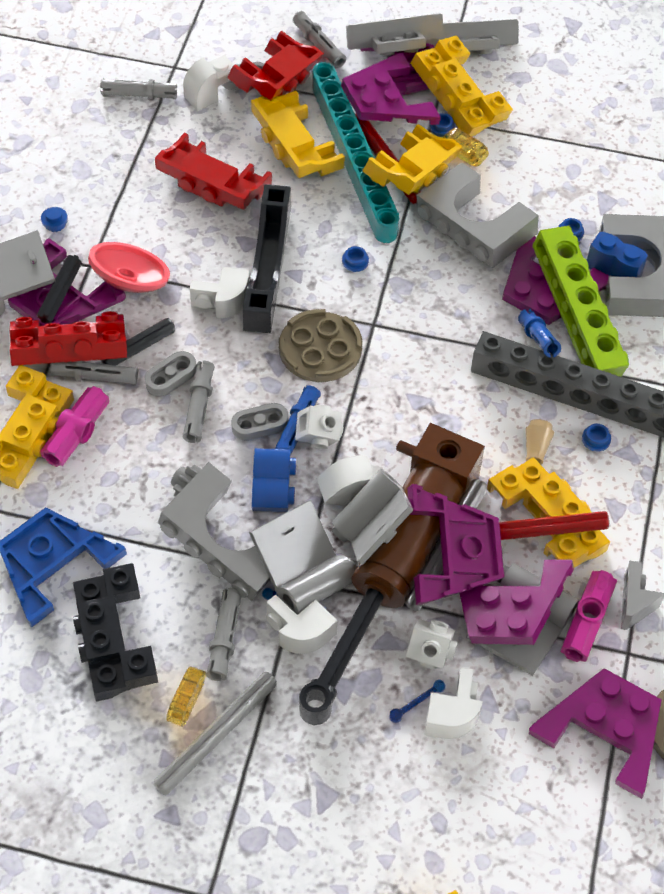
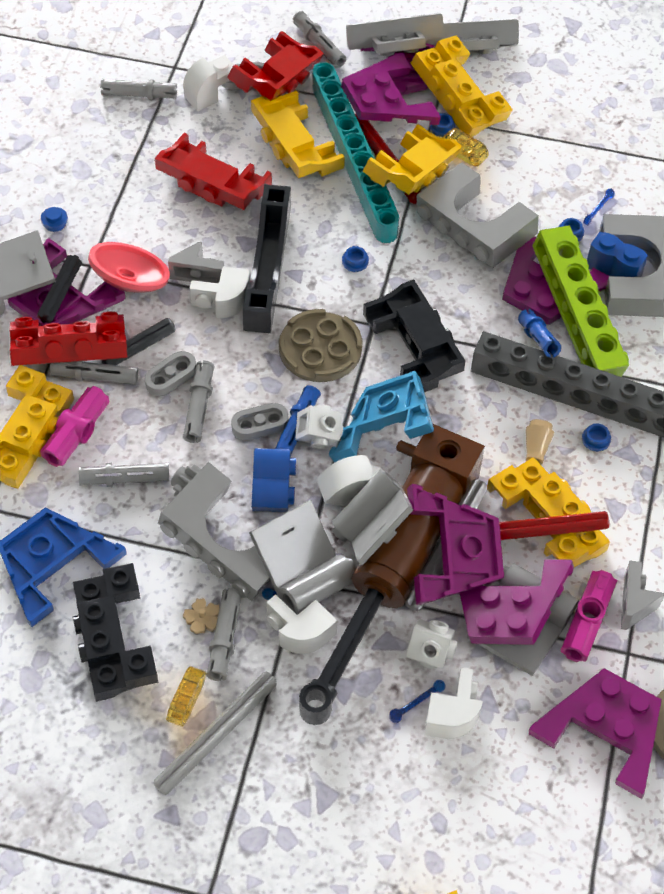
(87, 475): none -> light grey pin
(191, 265): none -> light grey slope
(201, 616): none -> tan plant
(385, 404): none -> dark azure wing
(421, 331): none -> black bracket
(609, 193): none -> clear blue hinge

